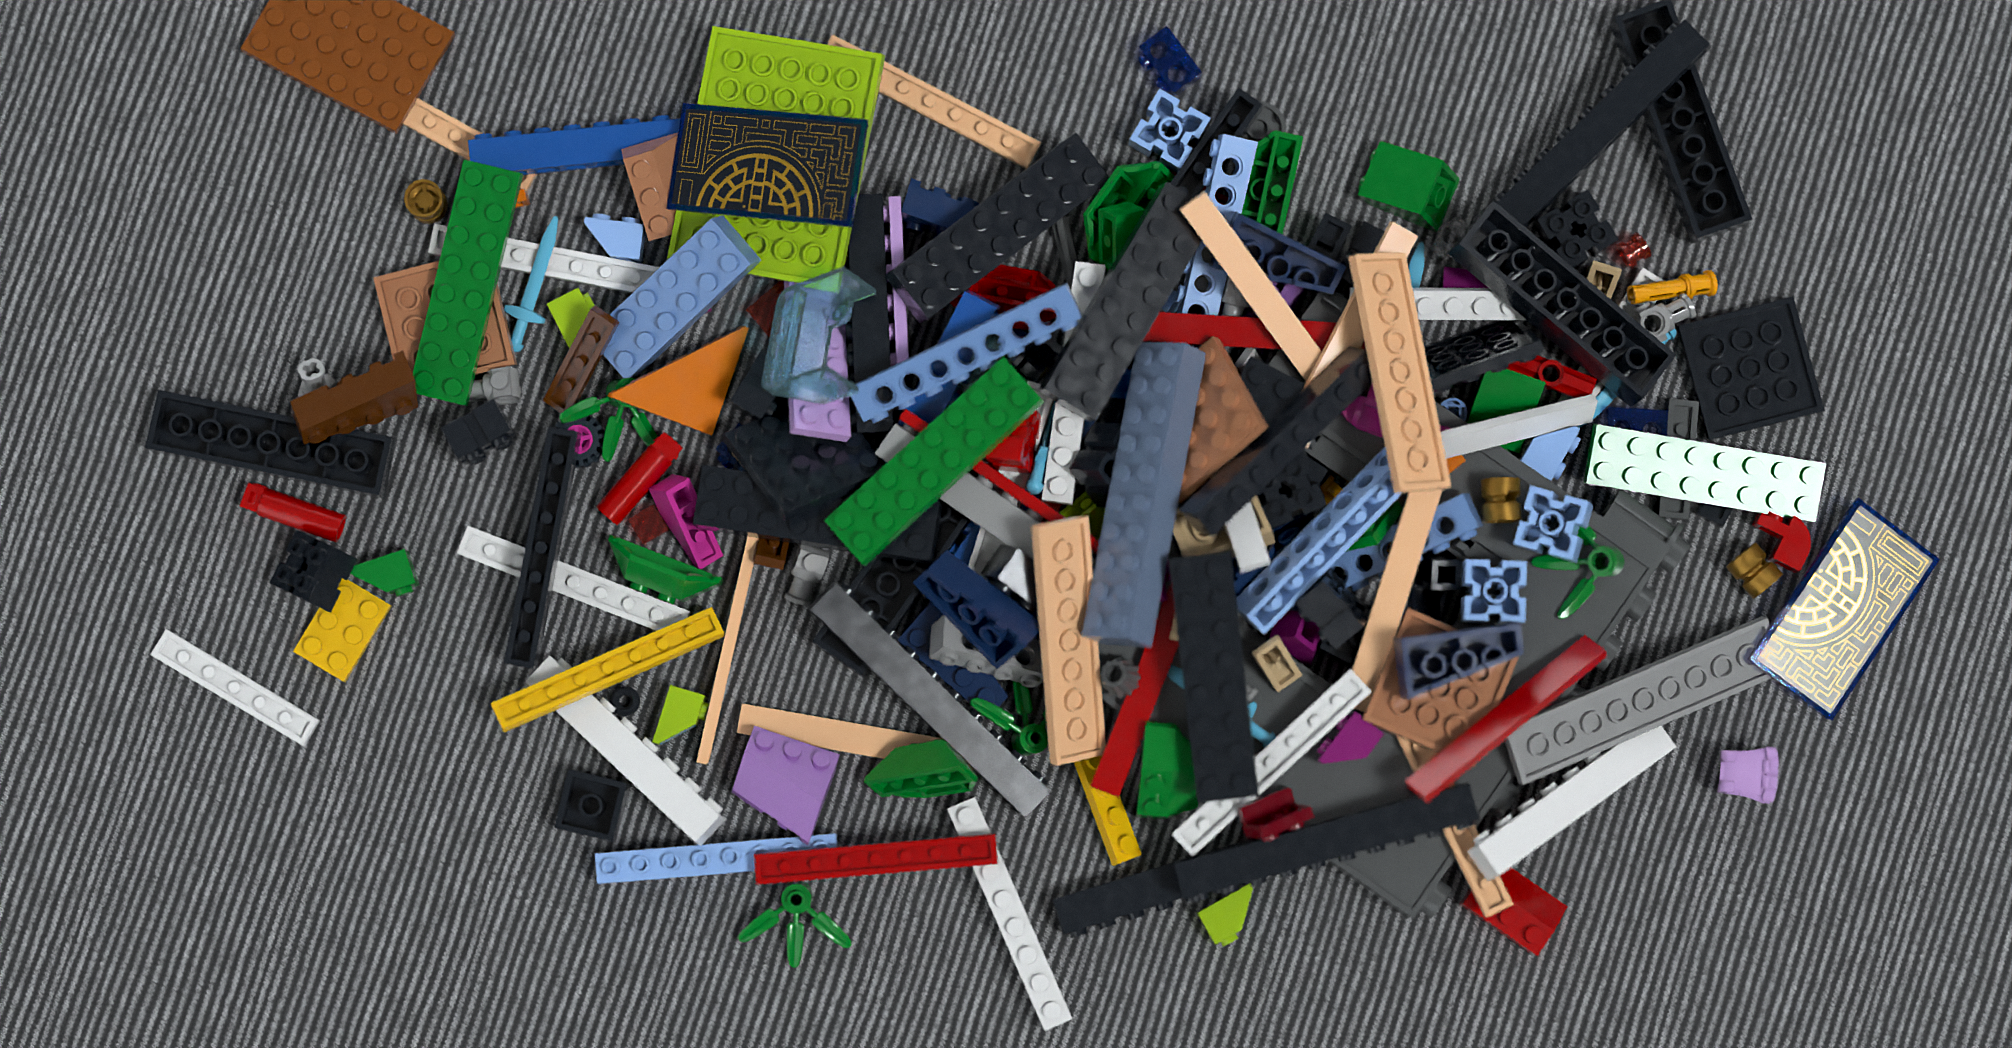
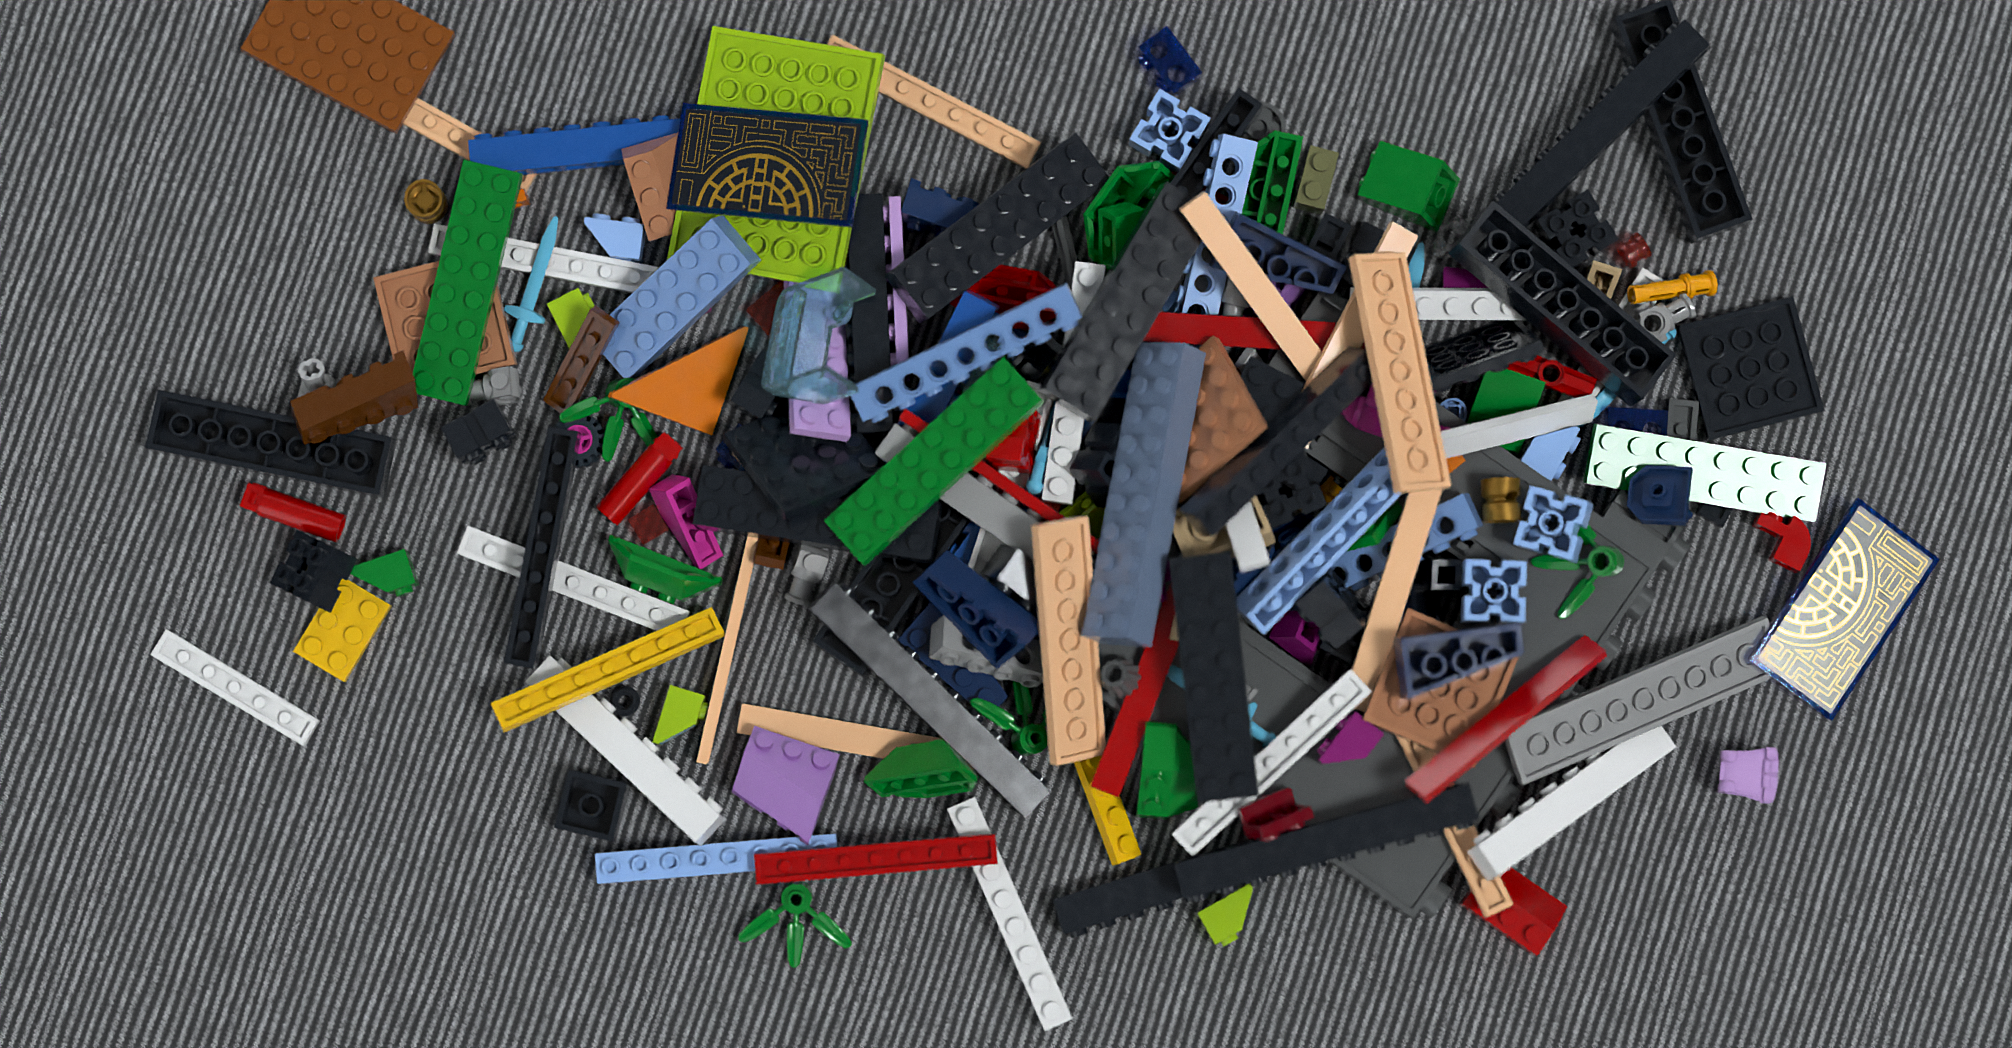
(1276, 663): tan slope -> none
(1316, 180): none -> olive brick
(1661, 495): none -> dark blue piece
(1754, 570): pearl gold wheel -> none

